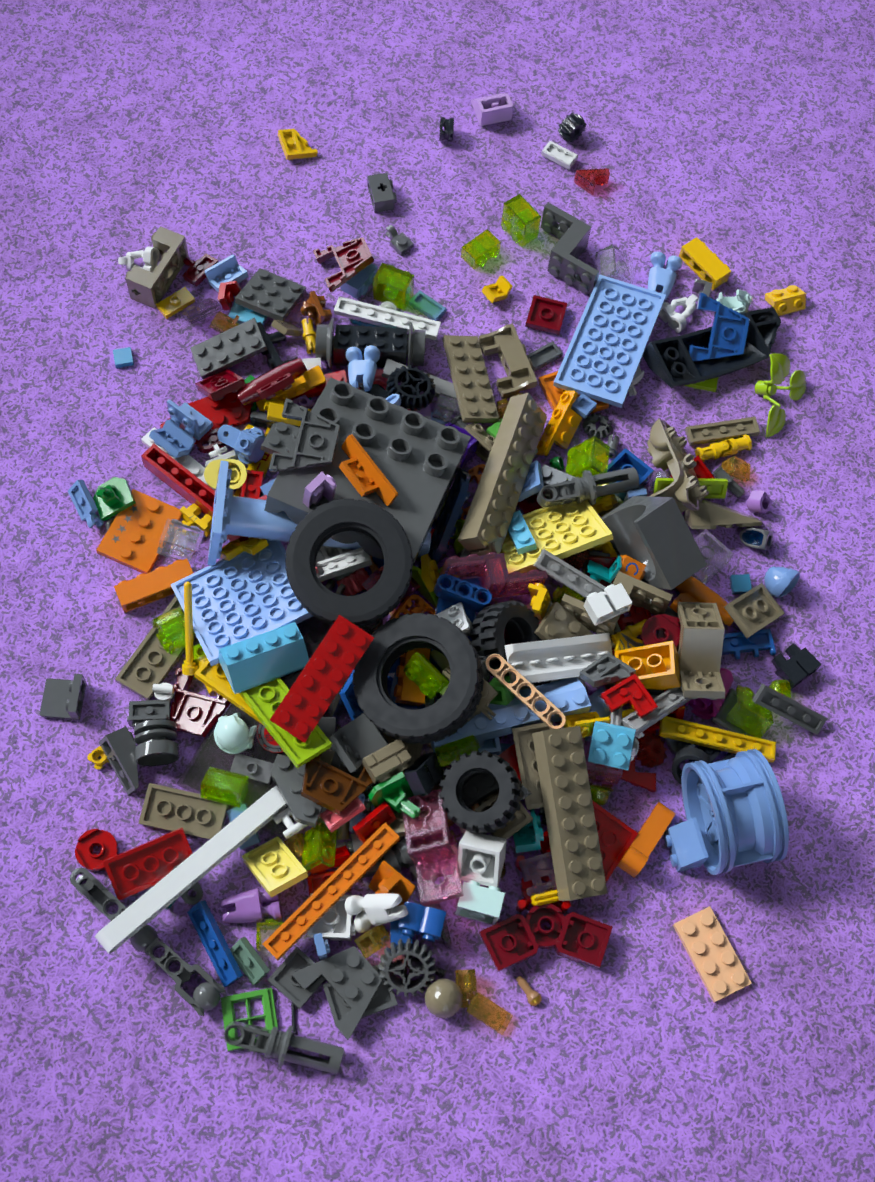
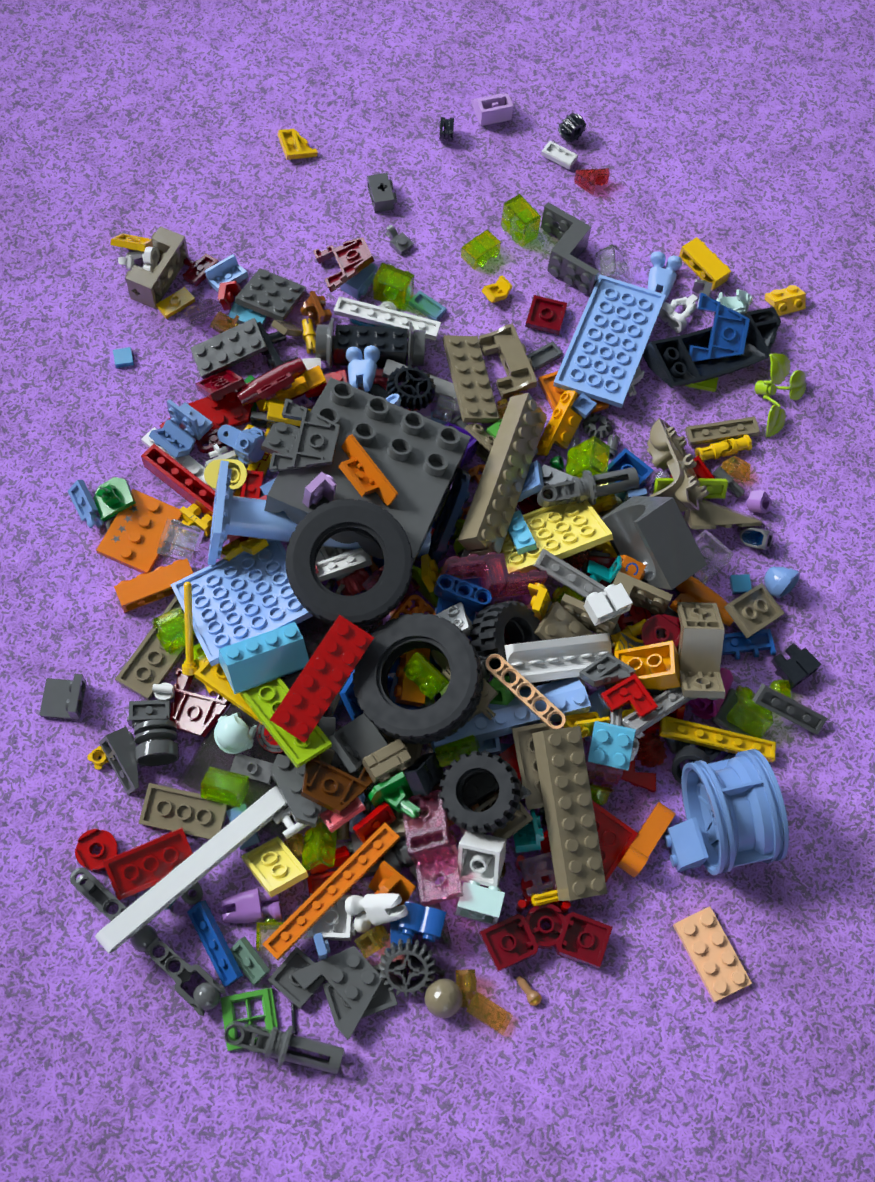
(131, 242): none -> yellow plate

